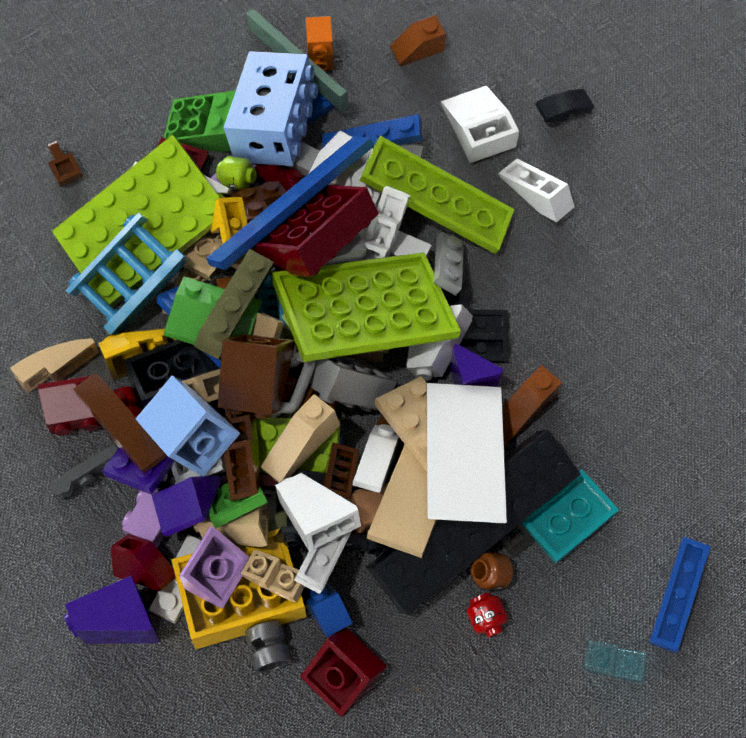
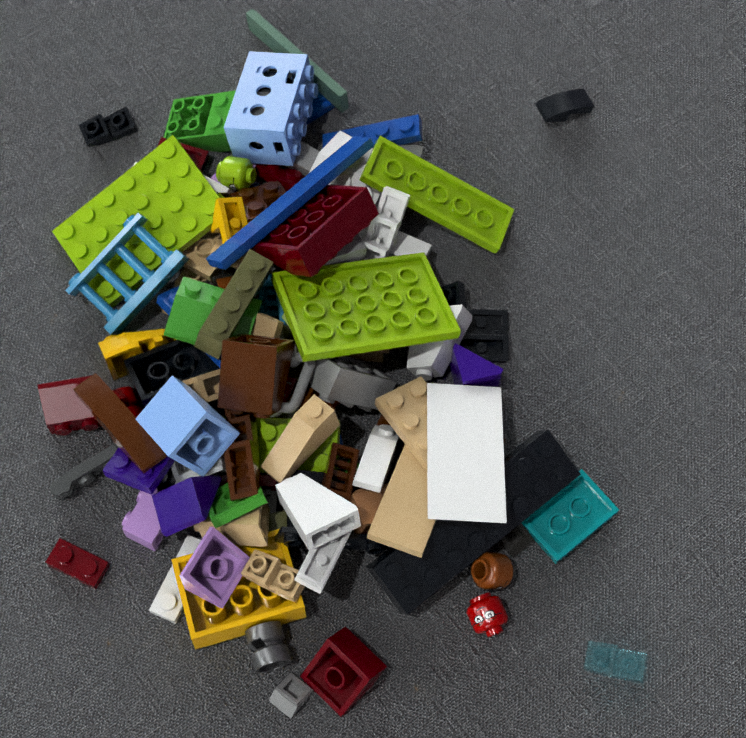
(53, 362): tan slope -> none
(63, 166): reddish brown plate -> none
(77, 563): none -> dark red plate
(108, 129): none -> black slope
(111, 616): dark purple slope -> none
(142, 561): dark red slope -> none
(290, 695): none -> light grey slope
(320, 41): orange brick -> none
(327, 609): blue slope -> none
(419, 41): dark orange slope -> none
(448, 263): light grey plate -> none
(481, 123): white slope -> none
(529, 402): dark orange slope -> none
(542, 191): white slope -> none
(679, 595): blue plate -> none

